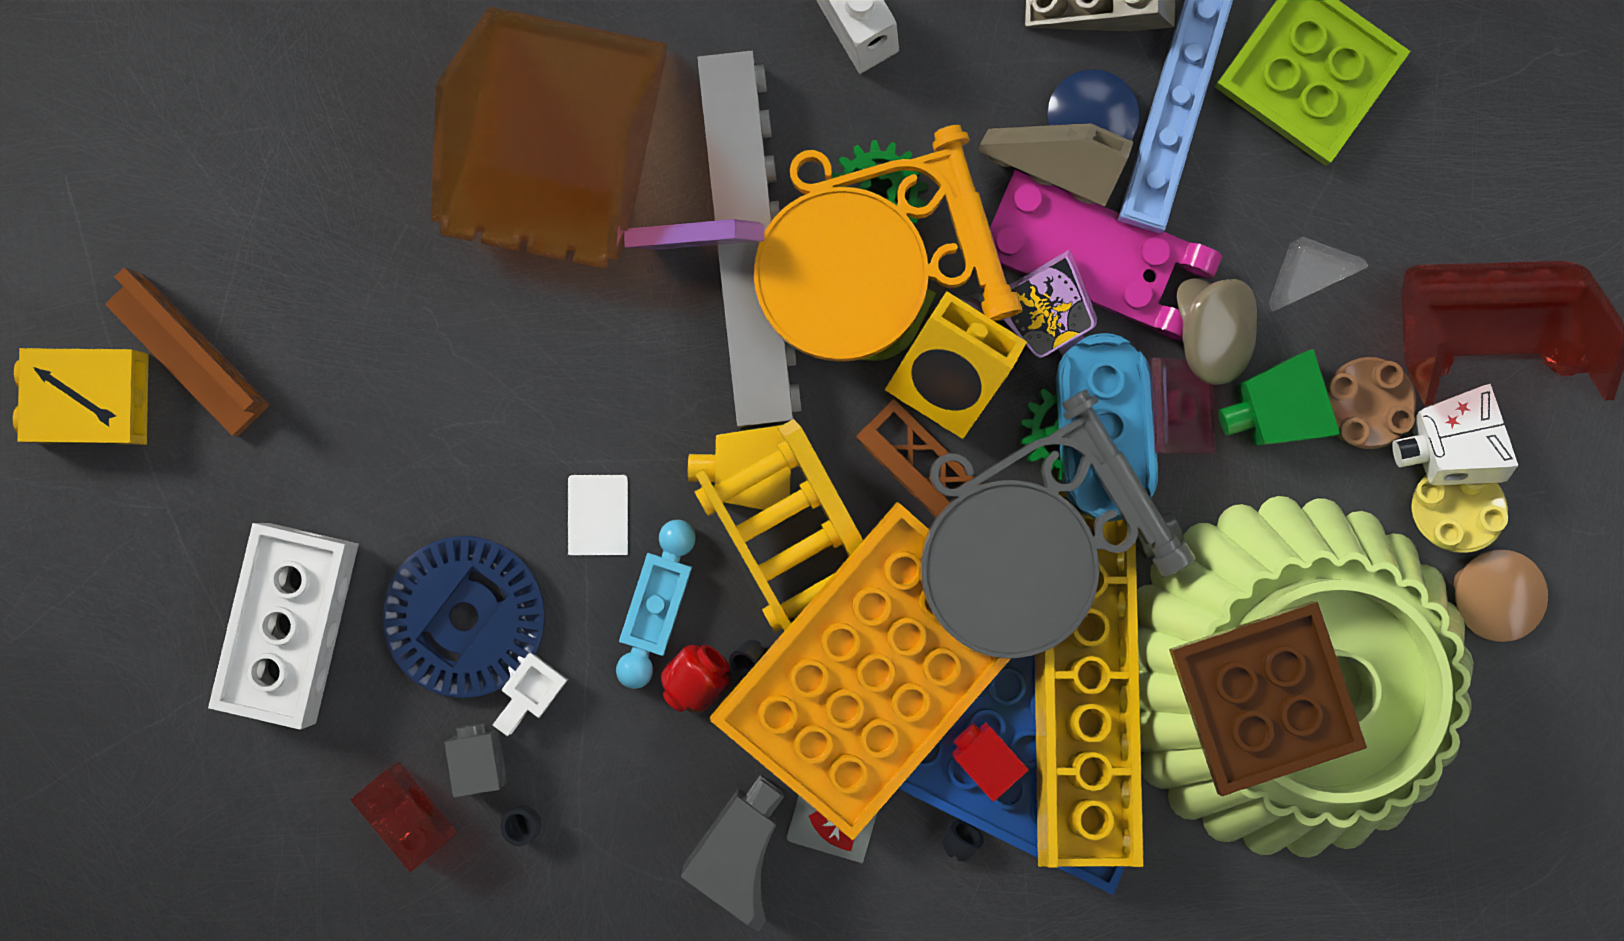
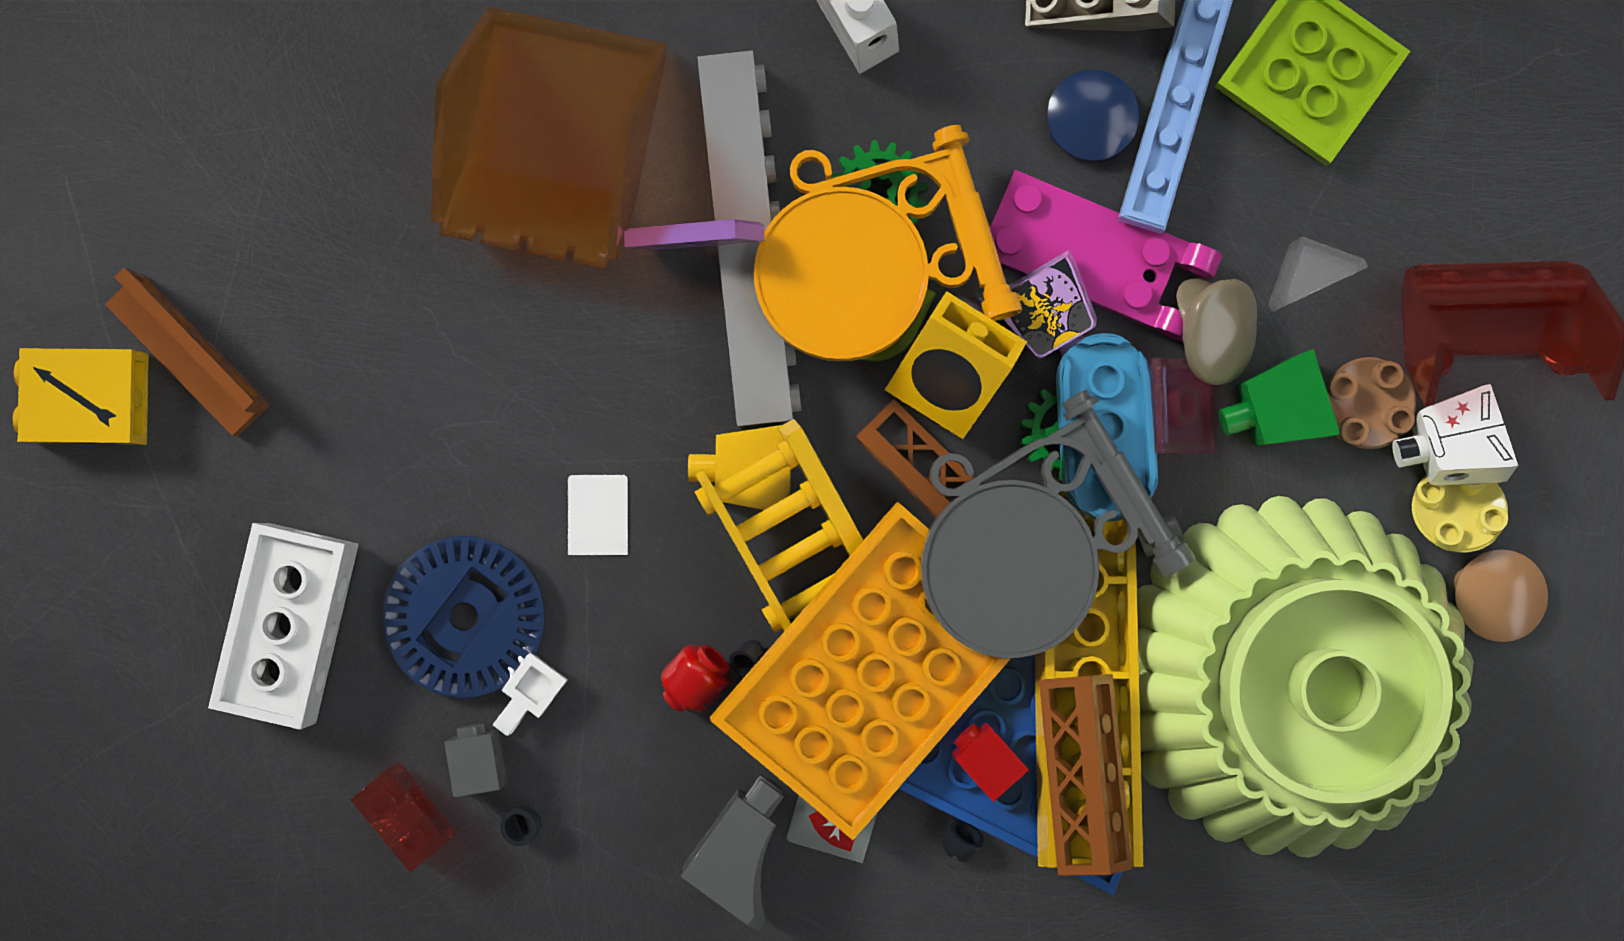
(655, 604): medium azure plate -> none
(1069, 156): dark tan slope -> none
(1101, 777): none -> dark orange fence
(1267, 698): reddish brown plate -> none

